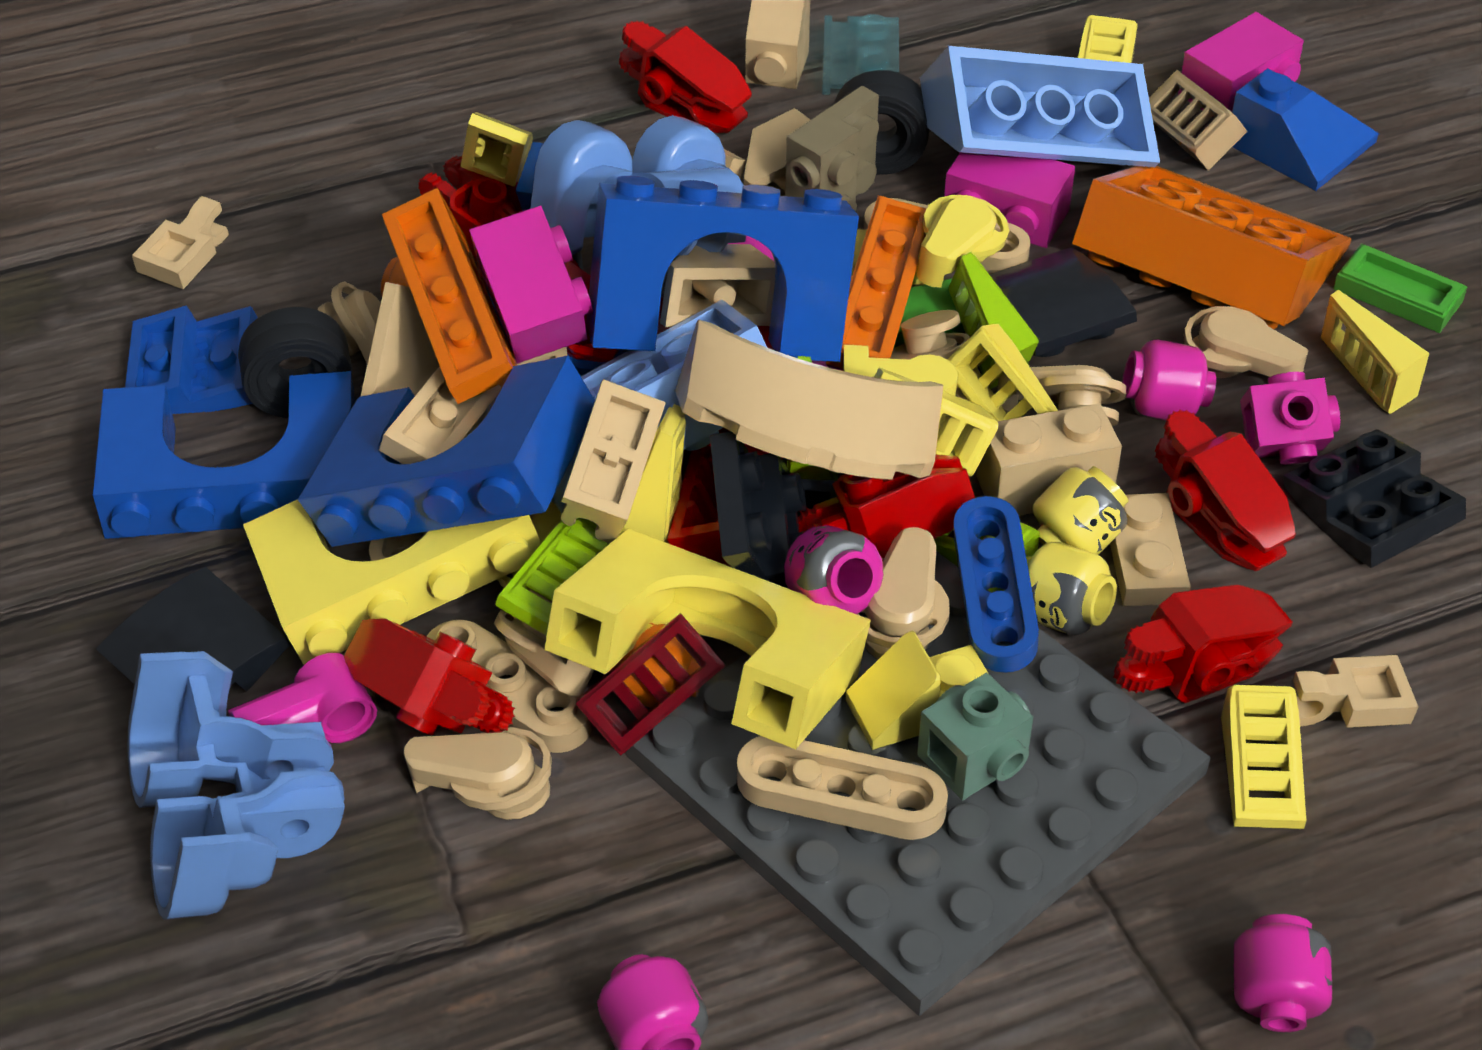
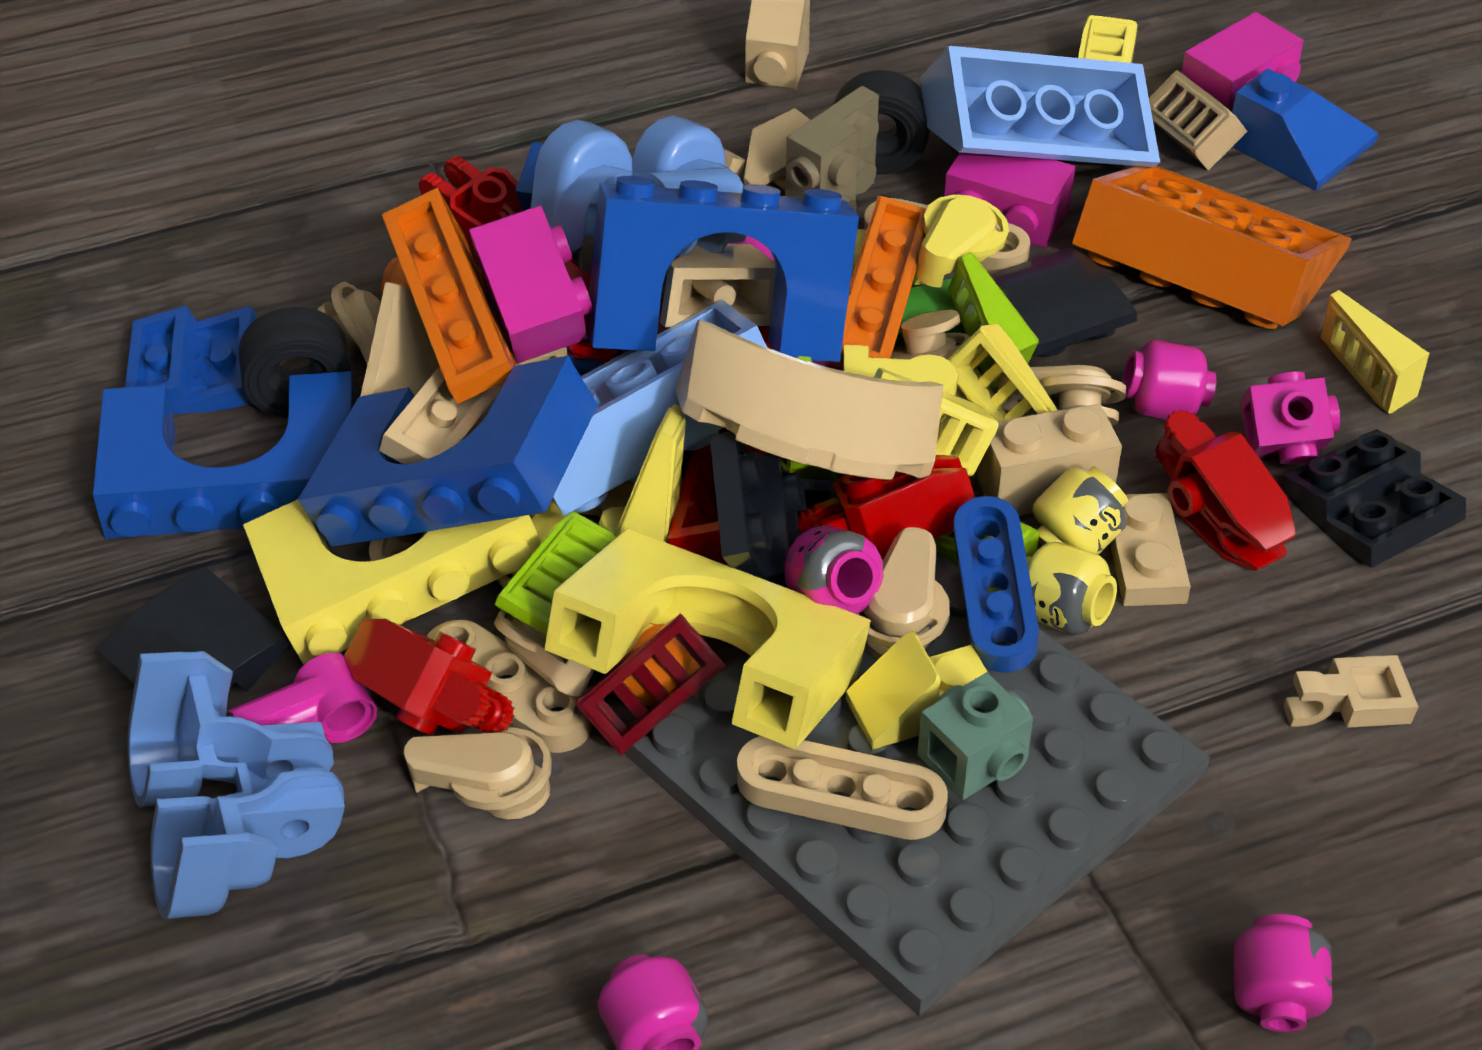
(181, 251): tan plate -> none
(495, 149): light yellow slope -> none
(611, 459): tan hinge -> none
(684, 76): red hinge -> none
(858, 47): clear light blue plate -> none
(1203, 642): red hinge -> none
(1241, 342): tan piece -> none
(1264, 715): light yellow slope -> none
(1400, 288): bright green tile -> none

